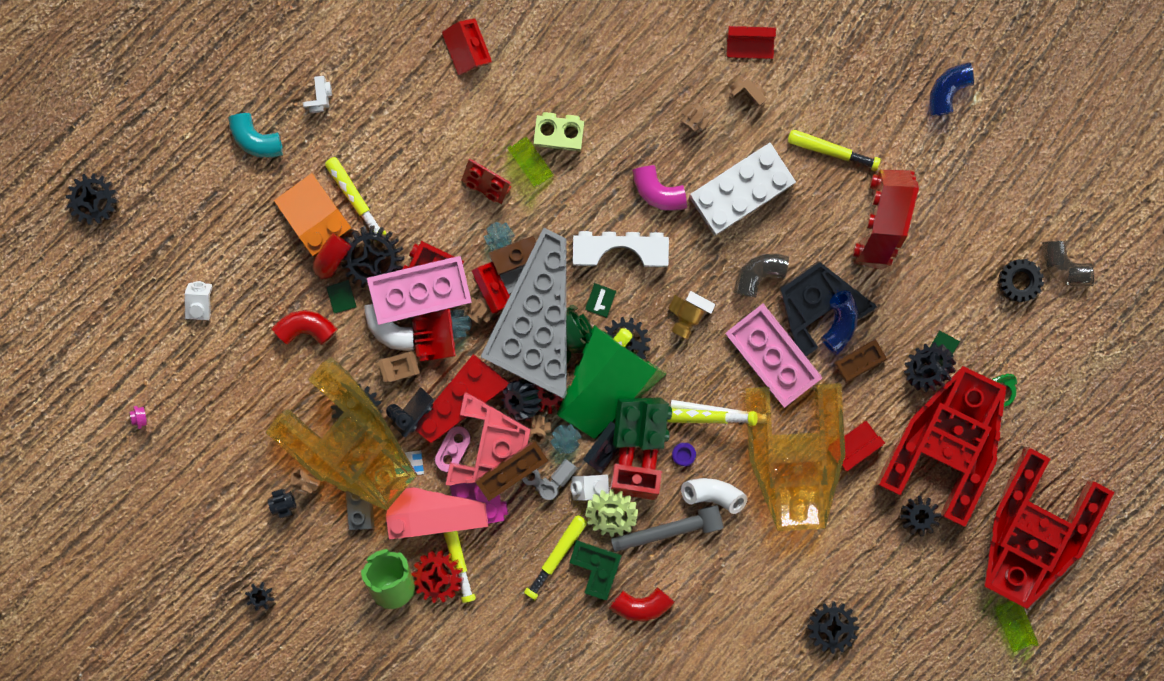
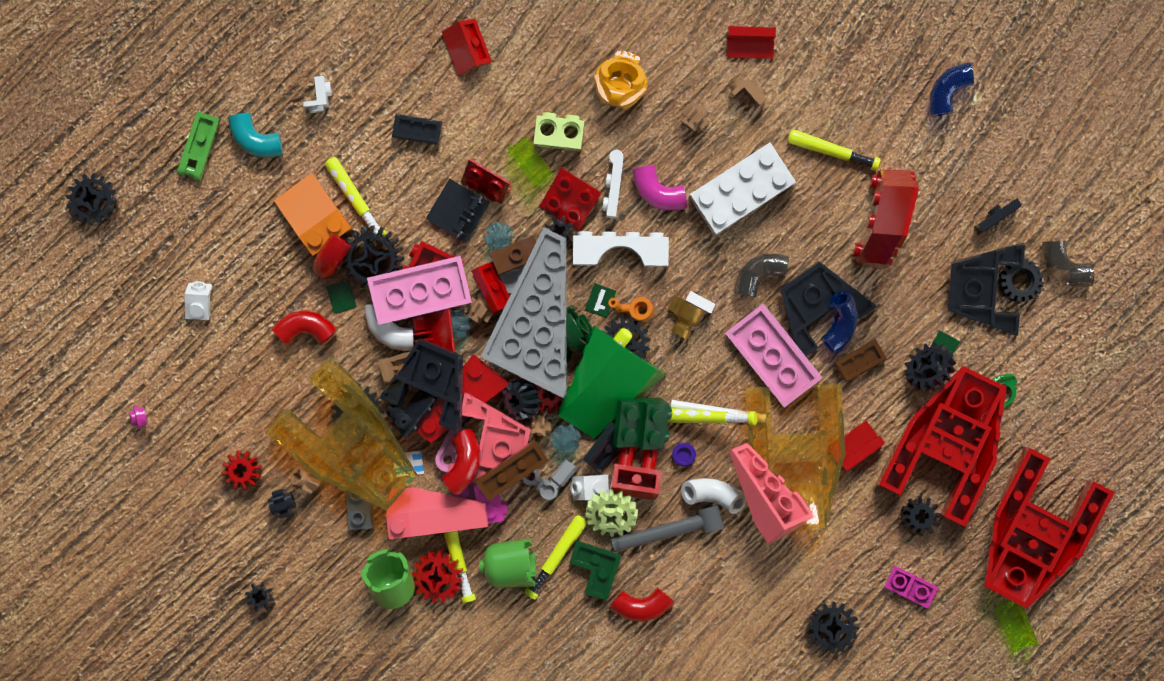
(198, 145): none -> bright green plate
(235, 464): none -> red gear
(417, 129): none -> black plate
(435, 372): none -> black wing
(457, 210): none -> black hinge
(466, 461): none -> red cylinder
(509, 564): none -> bright green cylinder
(561, 223): none -> black gear
(570, 198): none -> red hinge
(613, 182): none -> white plate
(620, 80): none -> light orange helmet
(634, 308): none -> orange plate
(771, 503): none -> coral wedge
(911, 587): none -> dark pink slope
(975, 287): none -> black wing
(997, 214): none -> black plate

